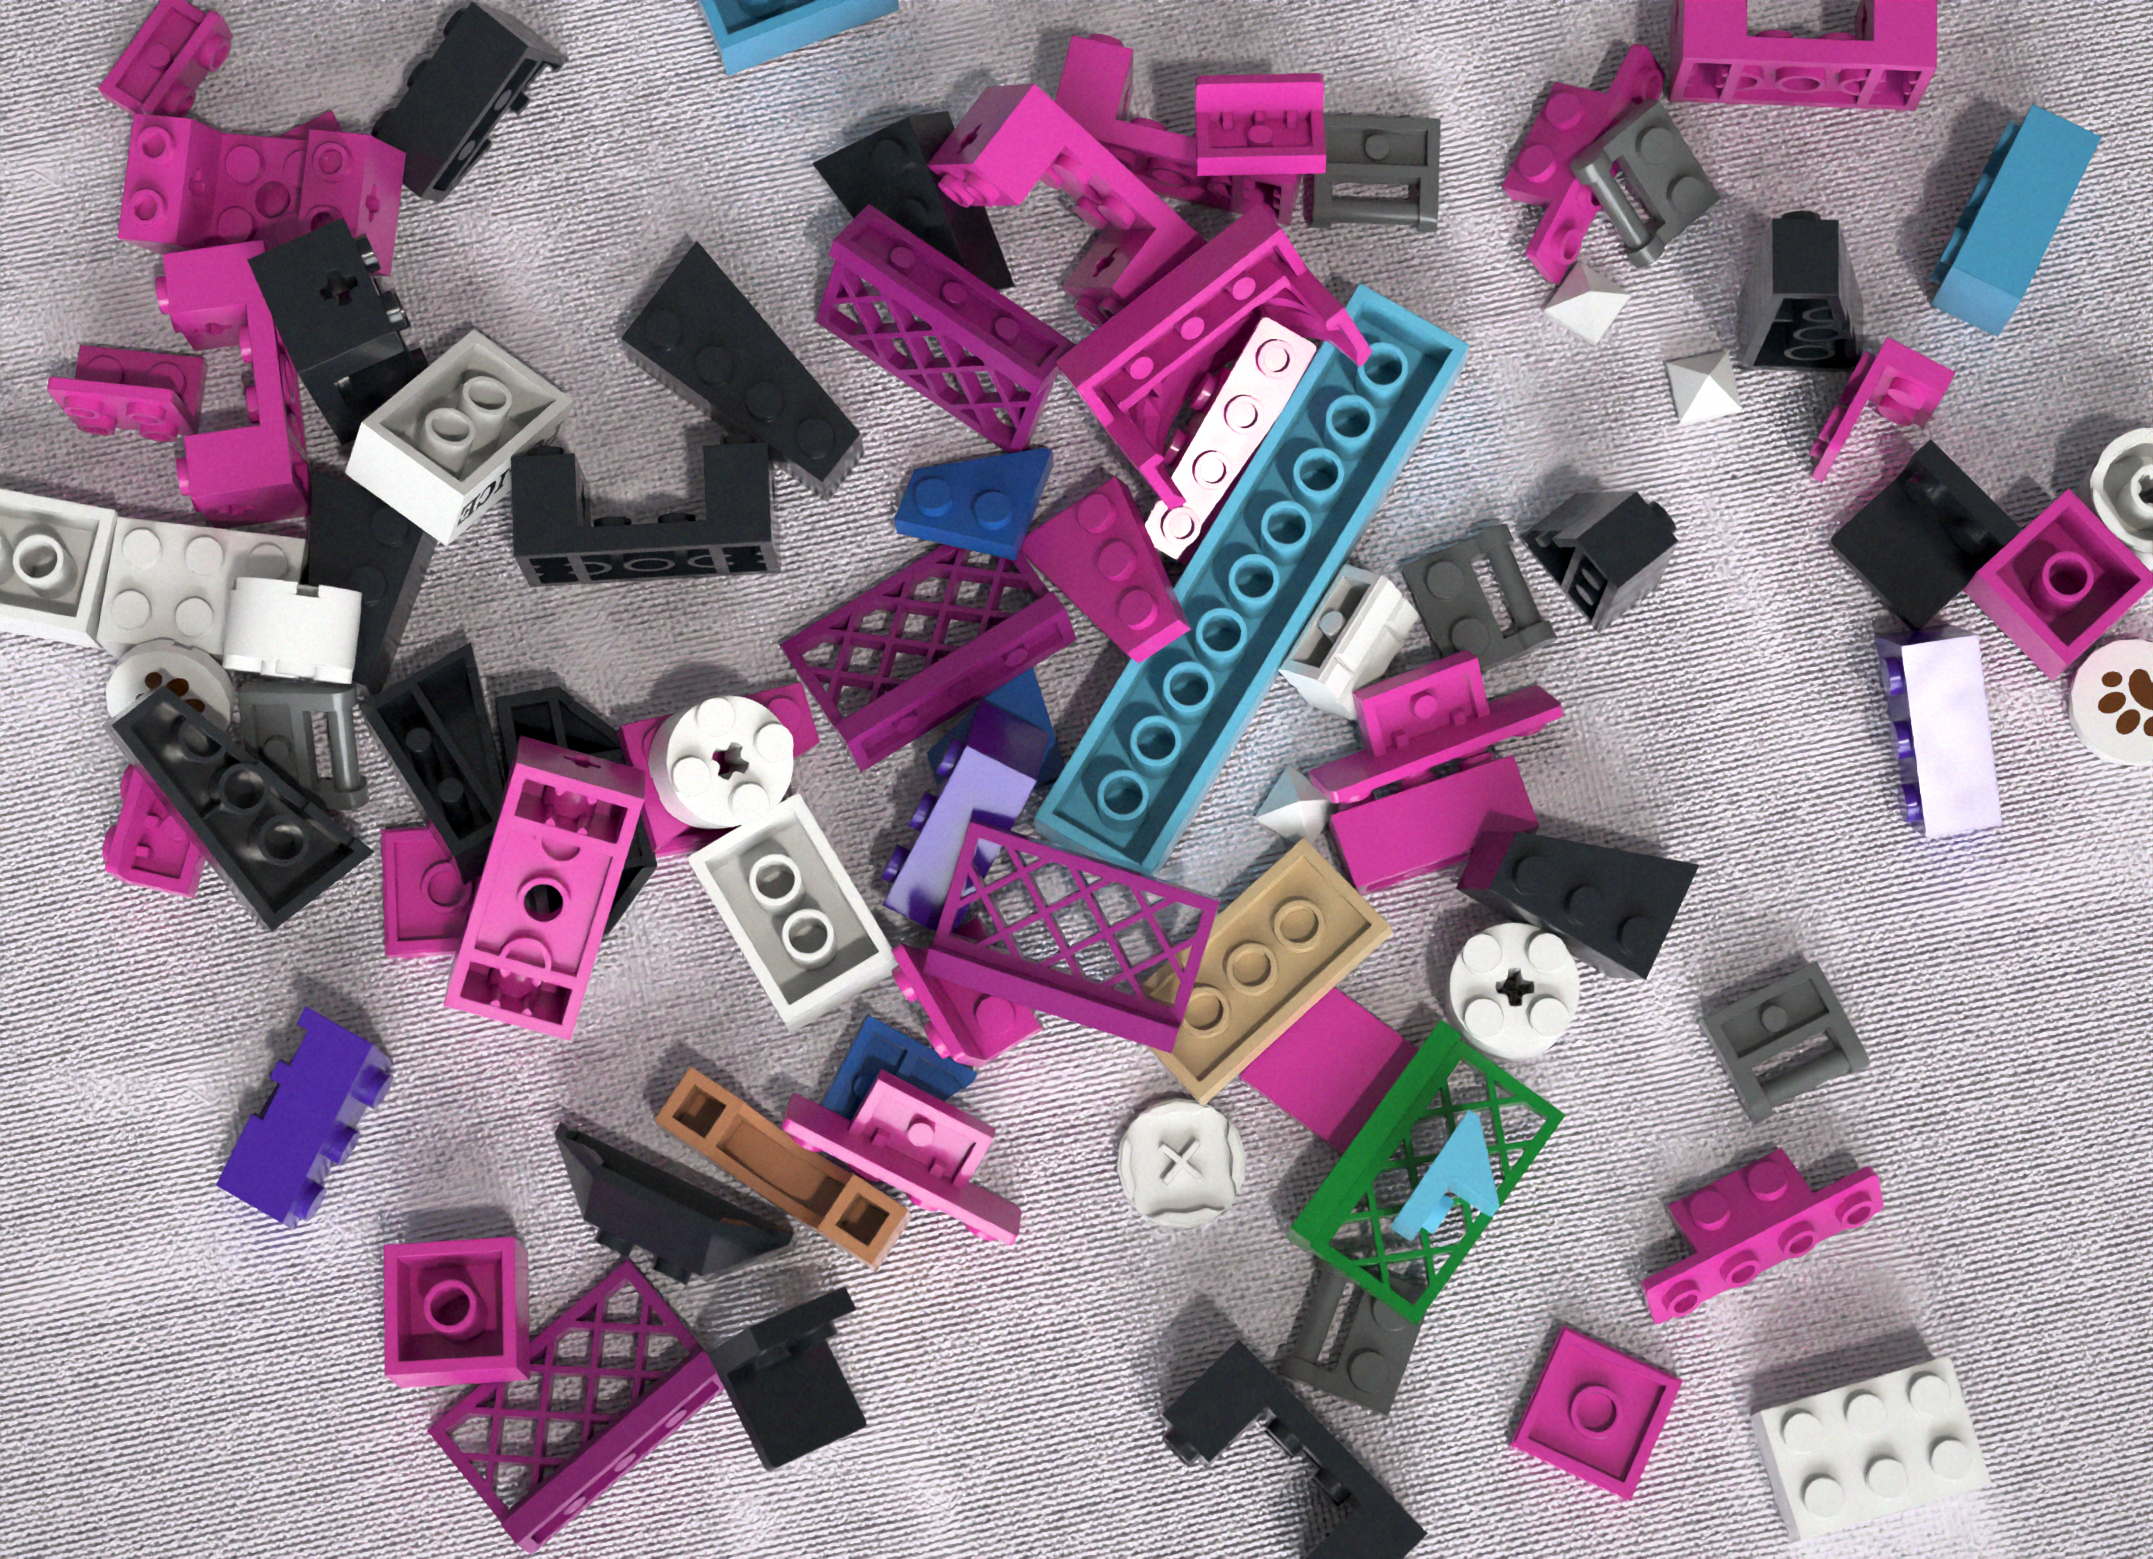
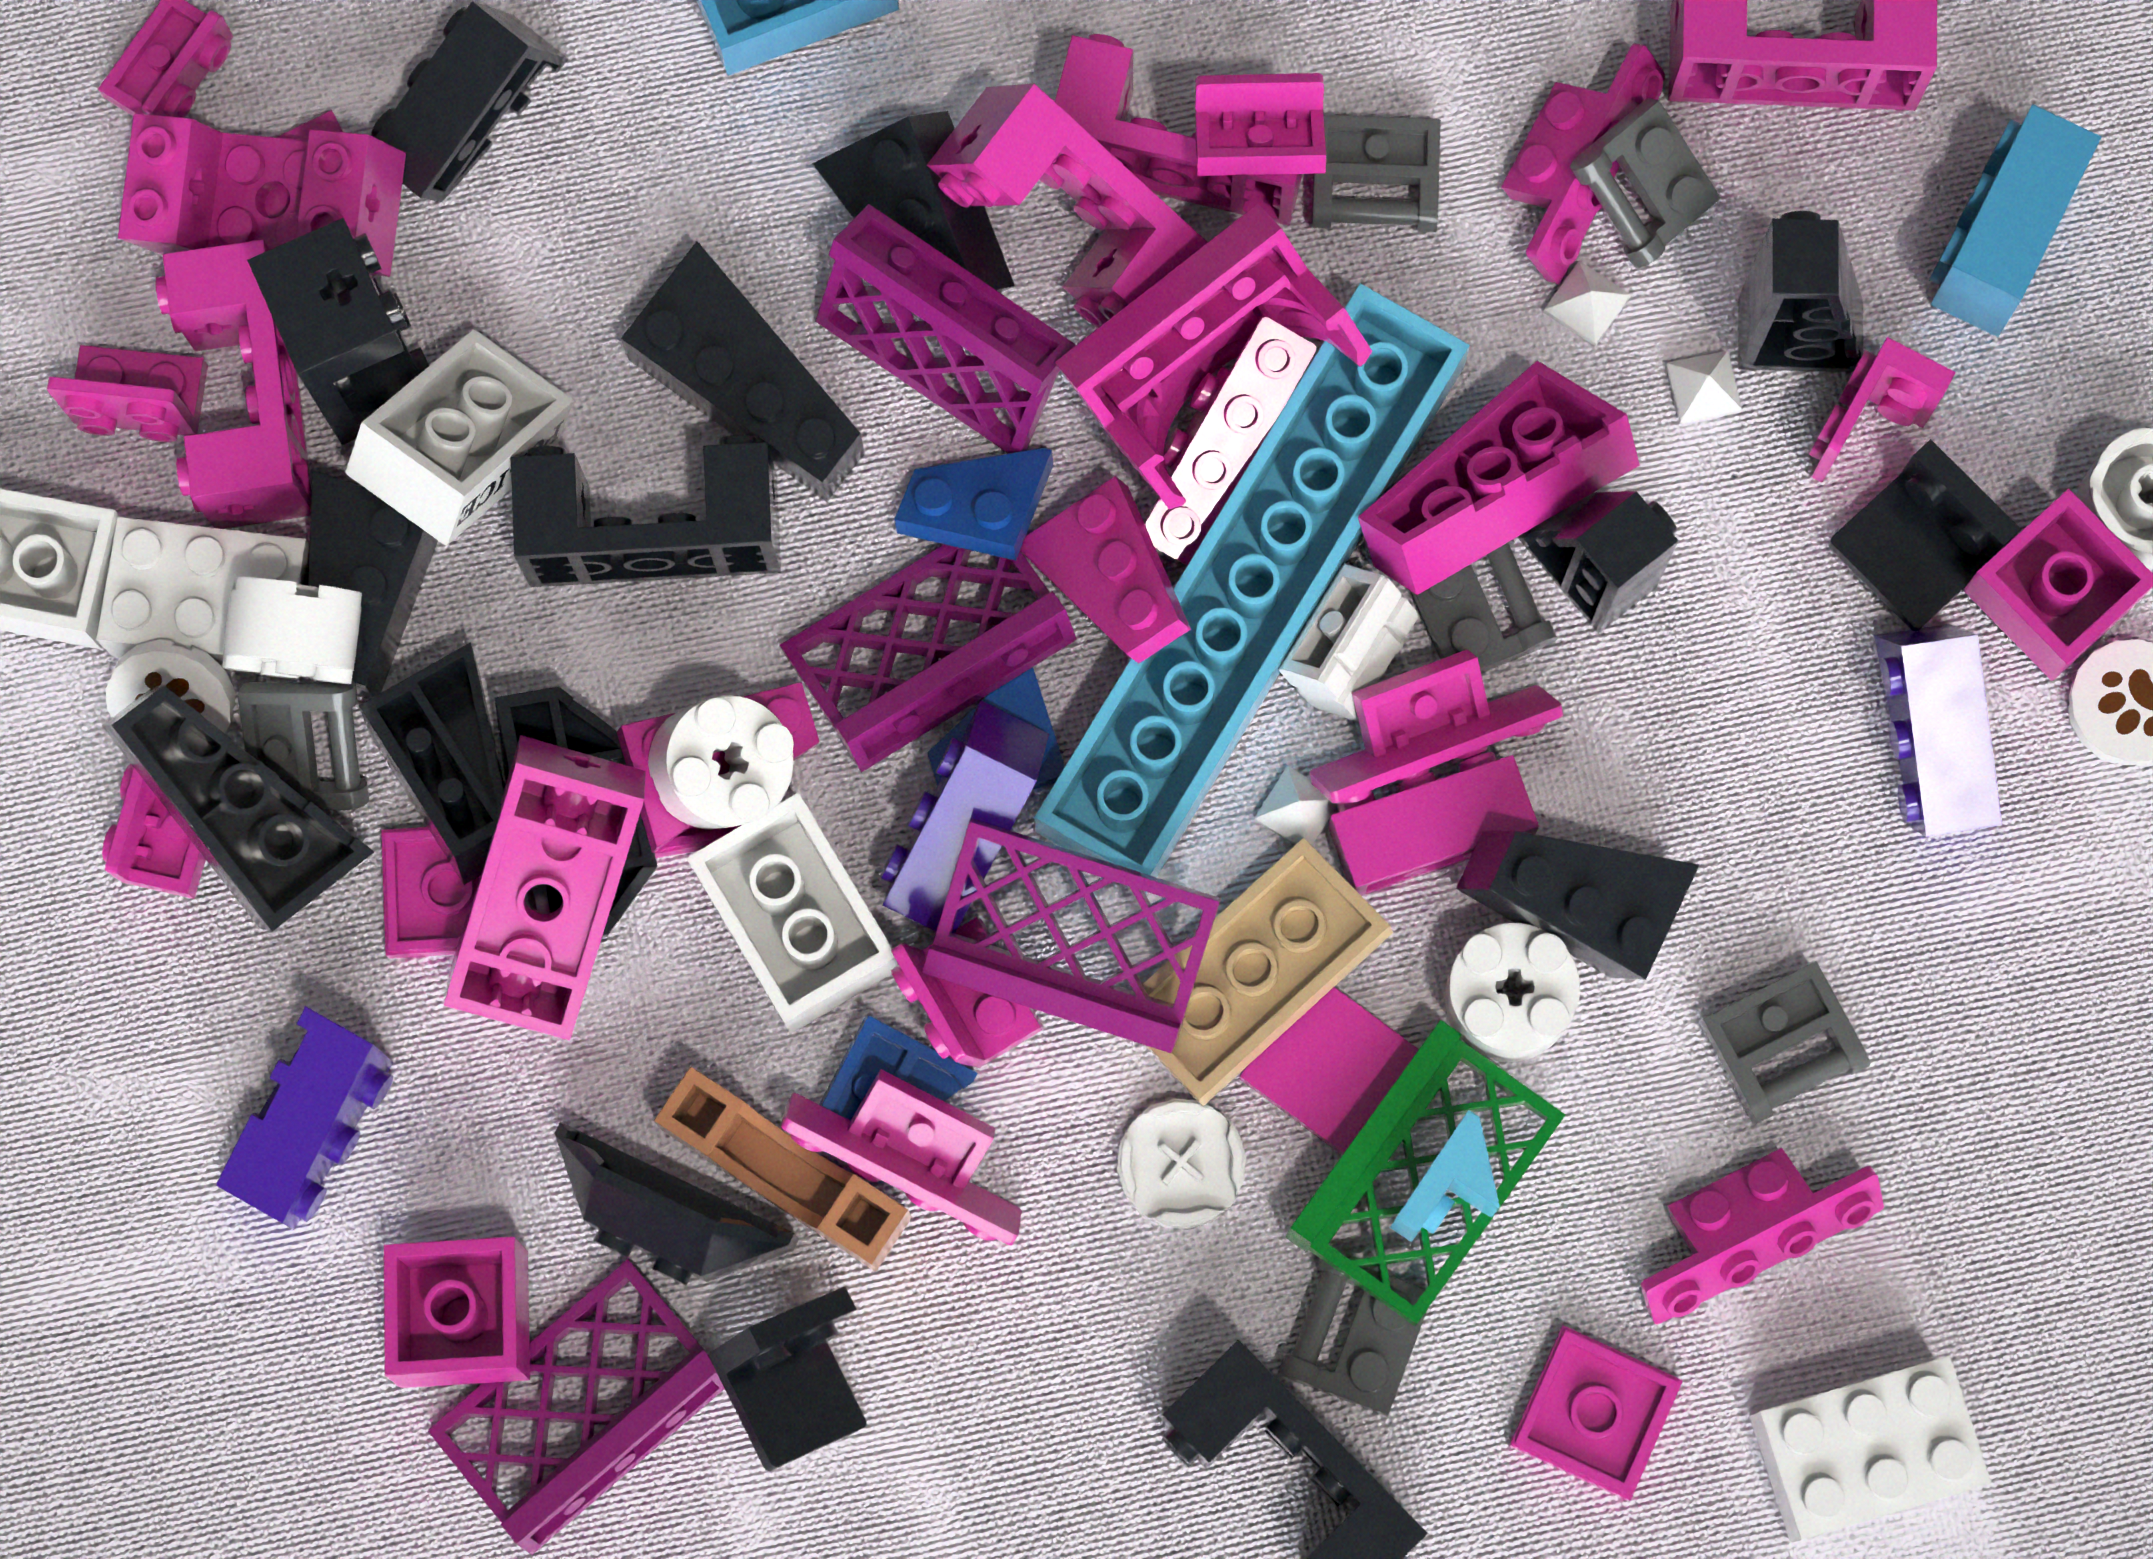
(1498, 477): none -> dark pink wedge

